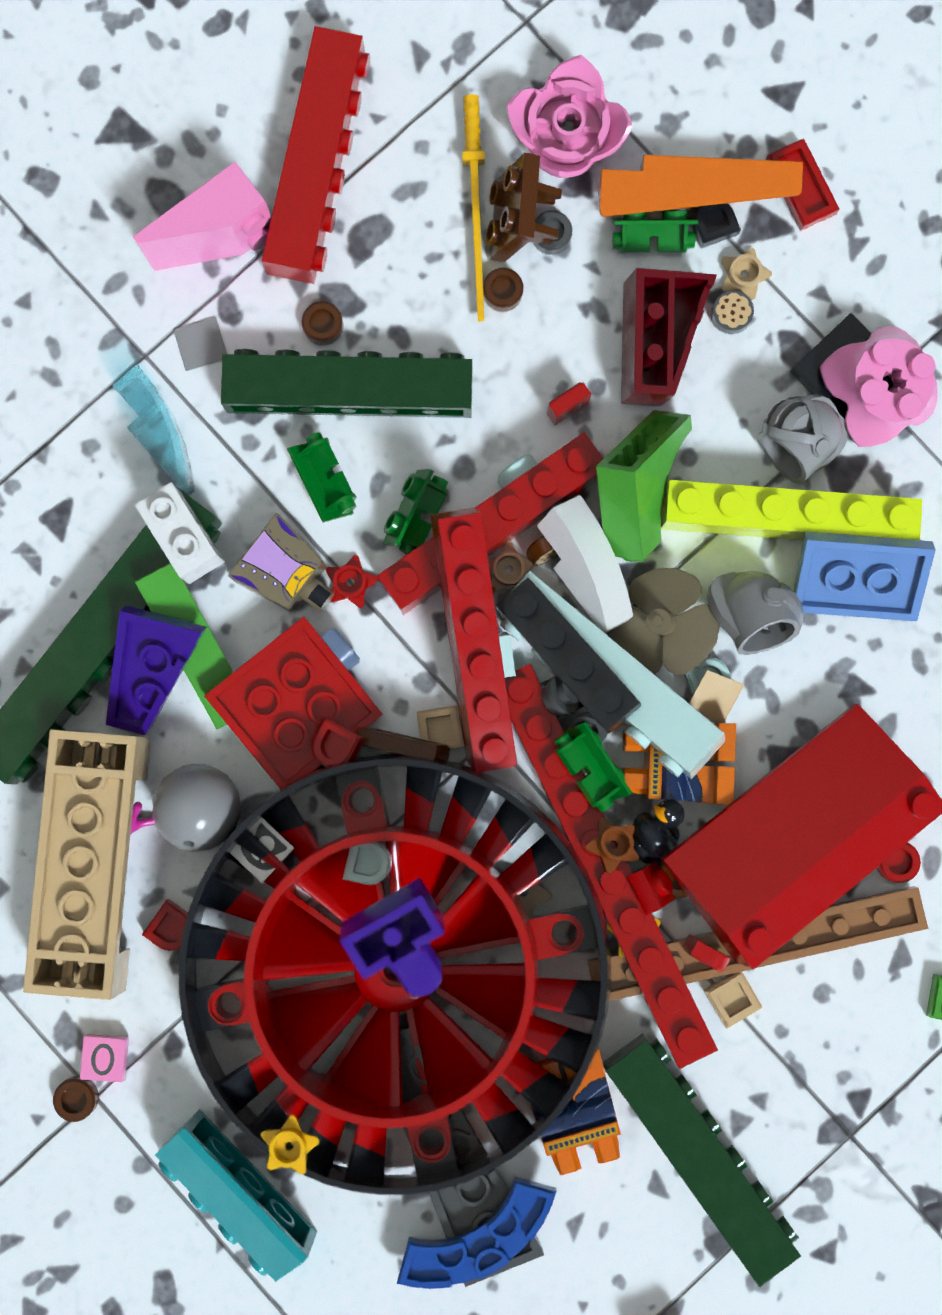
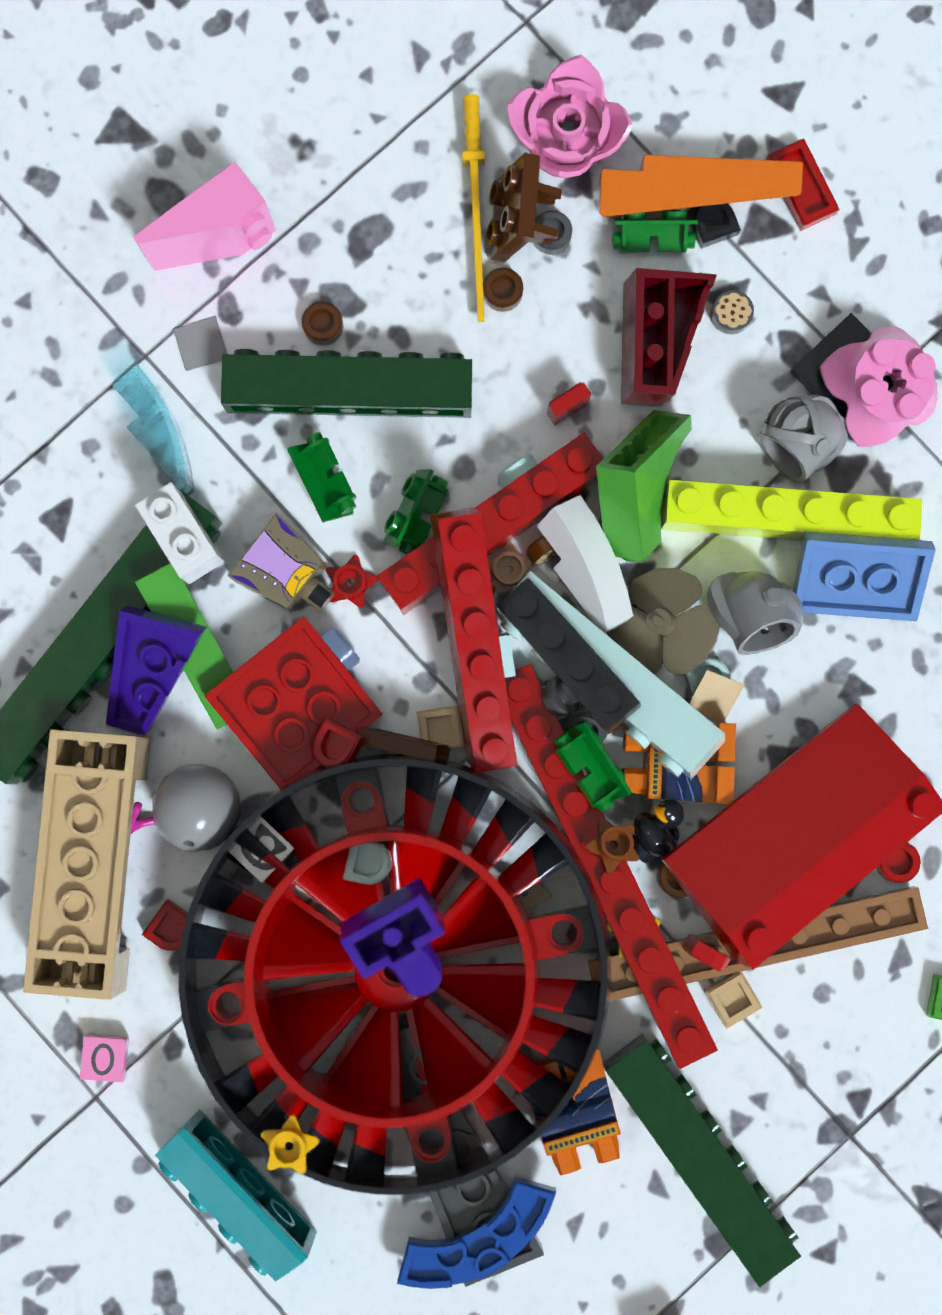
(75, 1099): reddish brown tile -> none
(315, 155): red brick -> none
(652, 887): red plate -> none
(745, 262): tan plate -> none

